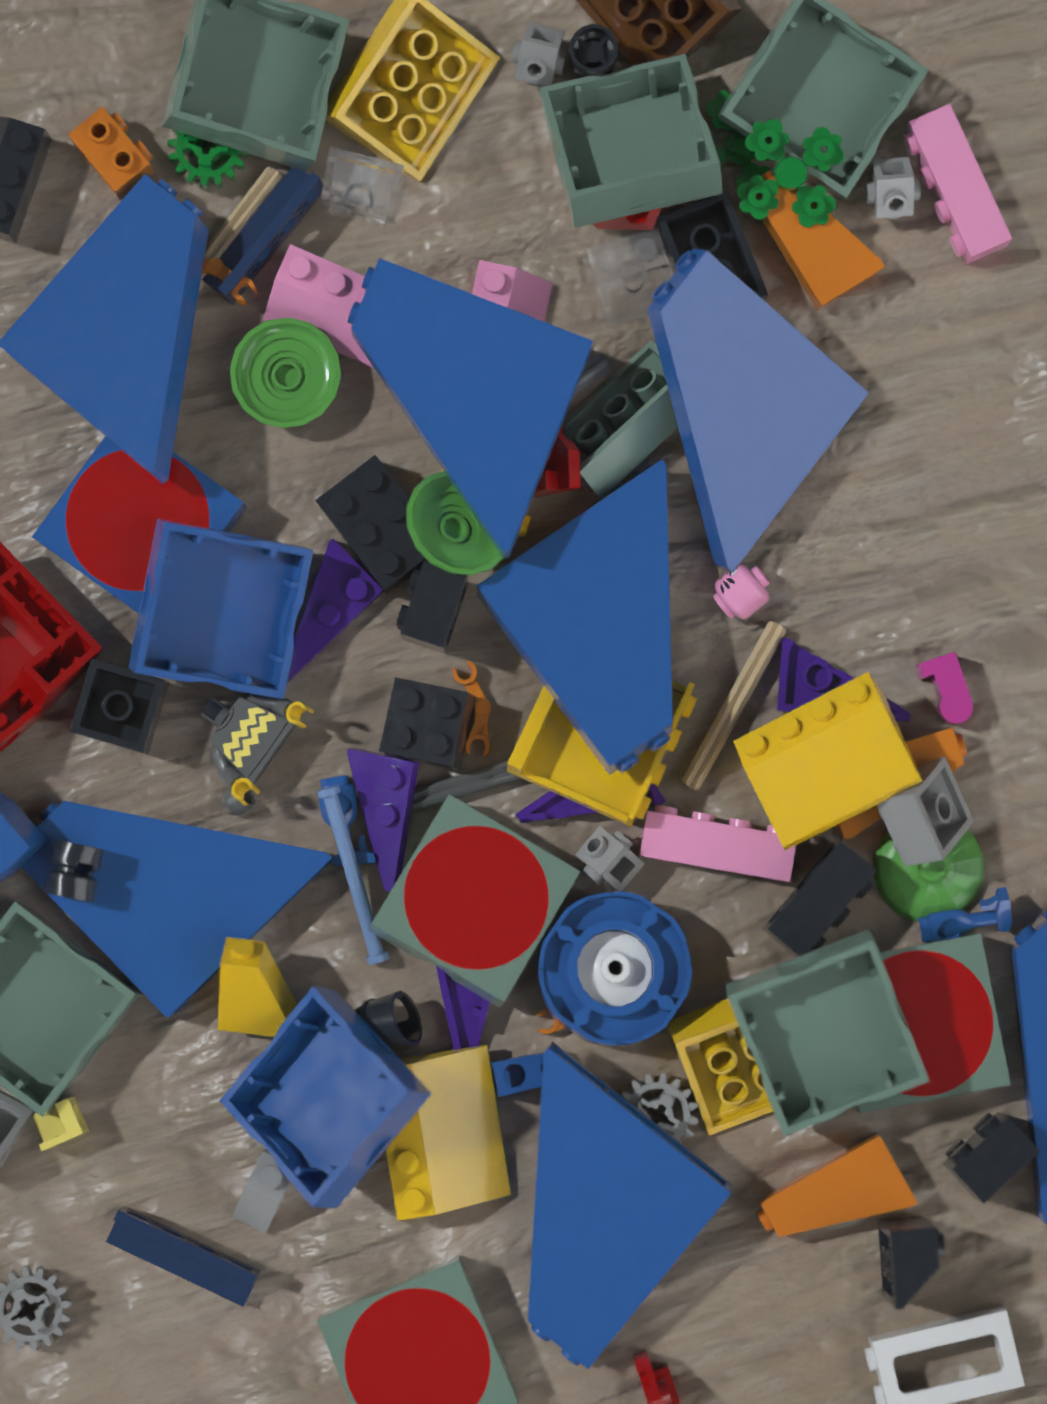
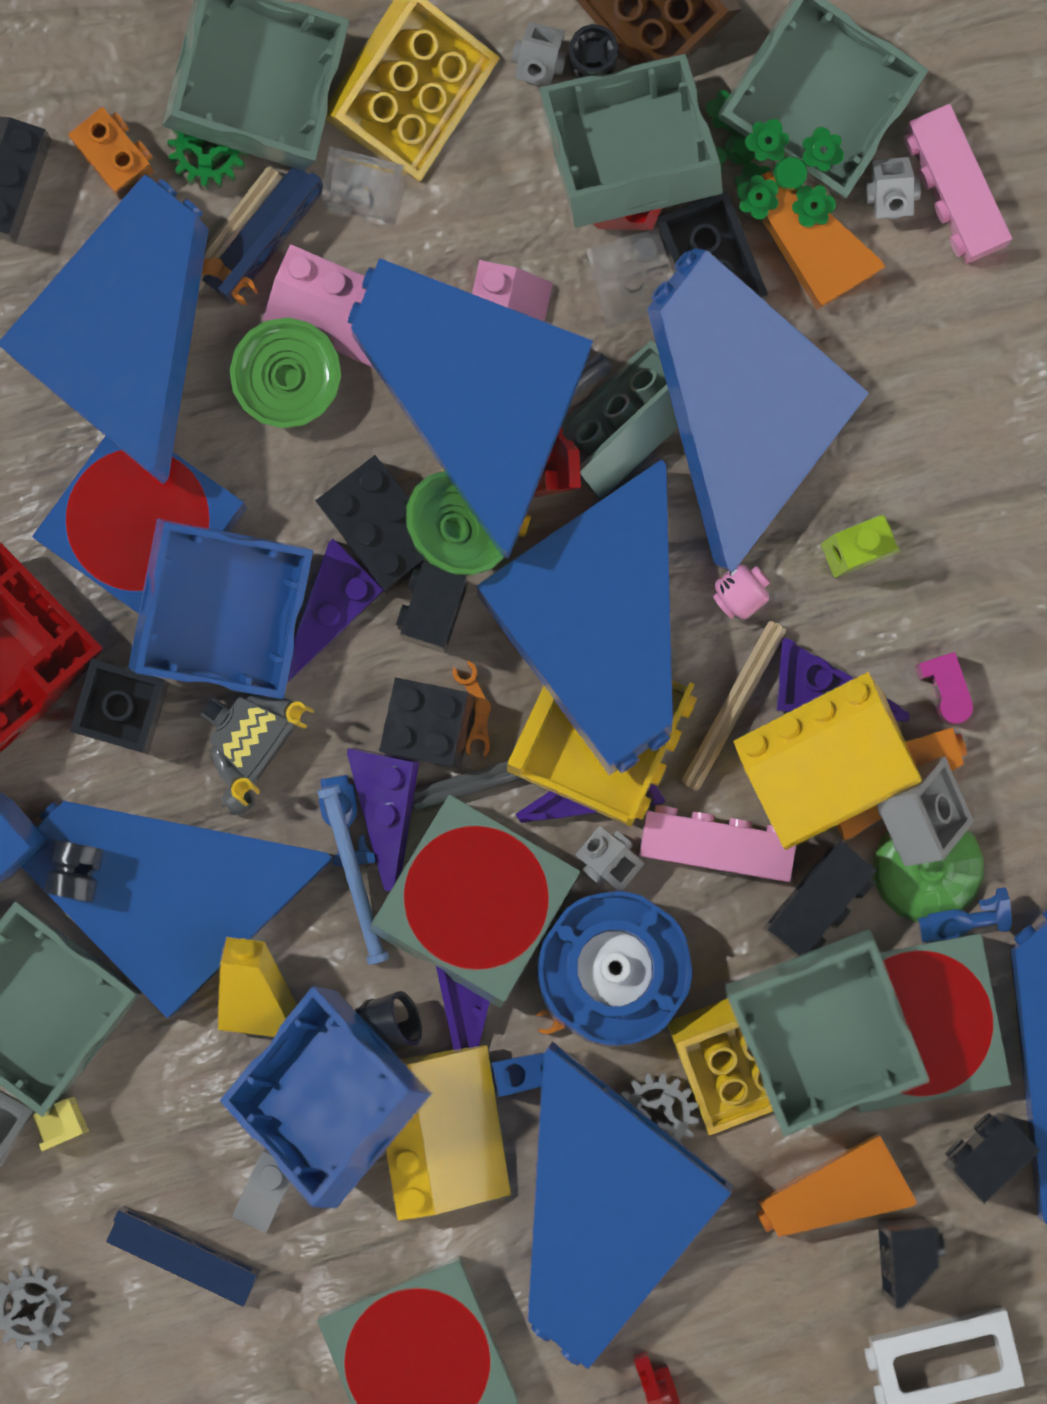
(860, 546): none -> lime torso

